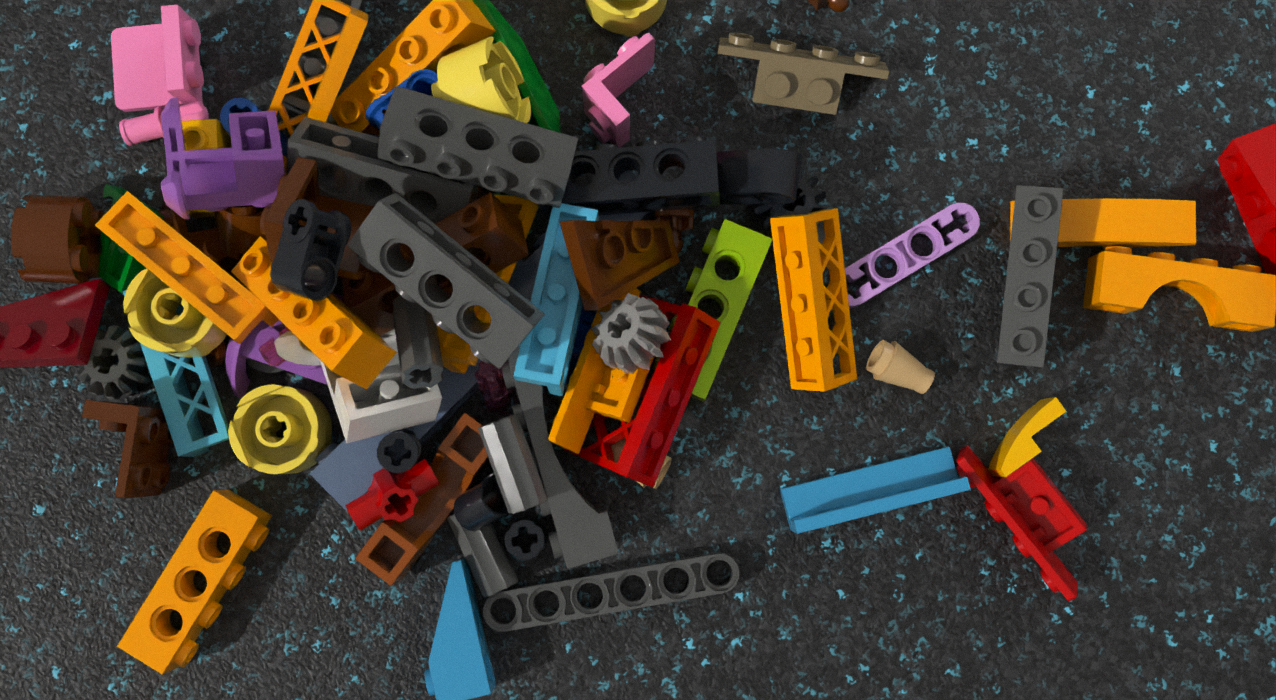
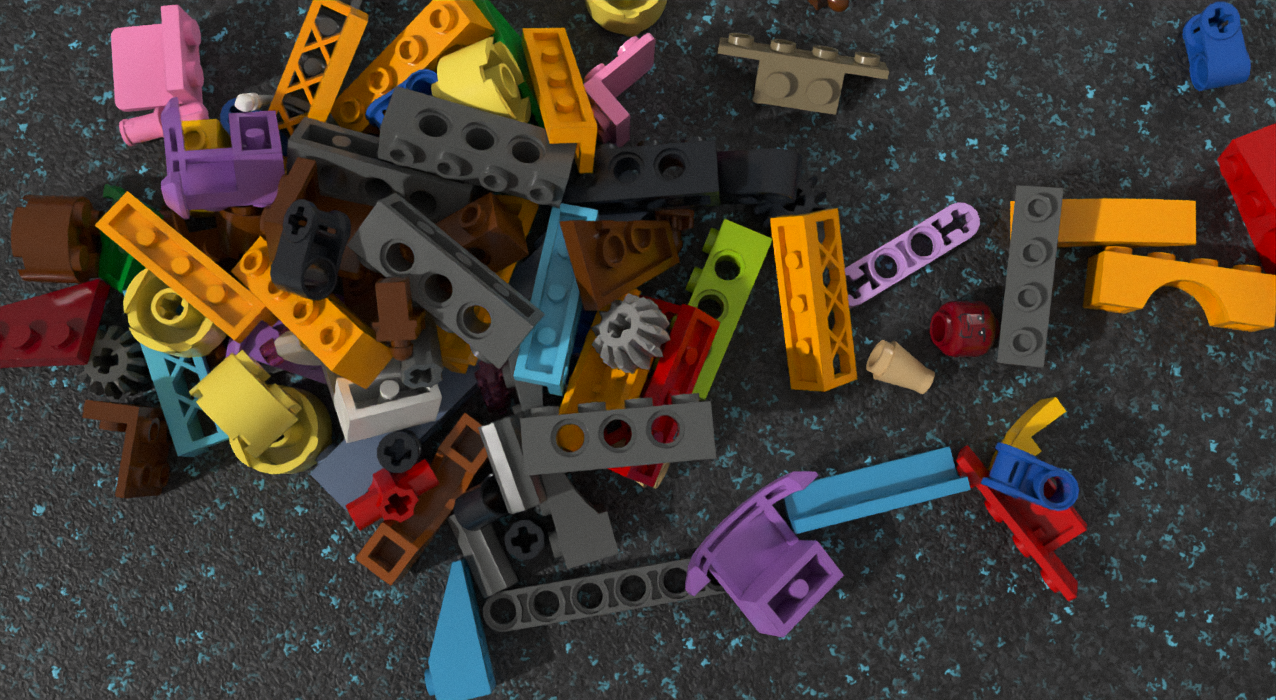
(150, 634): light orange brick -> none
(245, 404): none -> light yellow brick
(252, 101): none -> white piece
(396, 317): none -> reddish brown piece
(545, 456): none -> dark grey brick
(561, 92): none -> light orange fence
(763, 561): none -> medium lavender piece
(964, 328): none -> dark red head
(1024, 477): none -> blue piece
(1216, 52): none -> blue piece

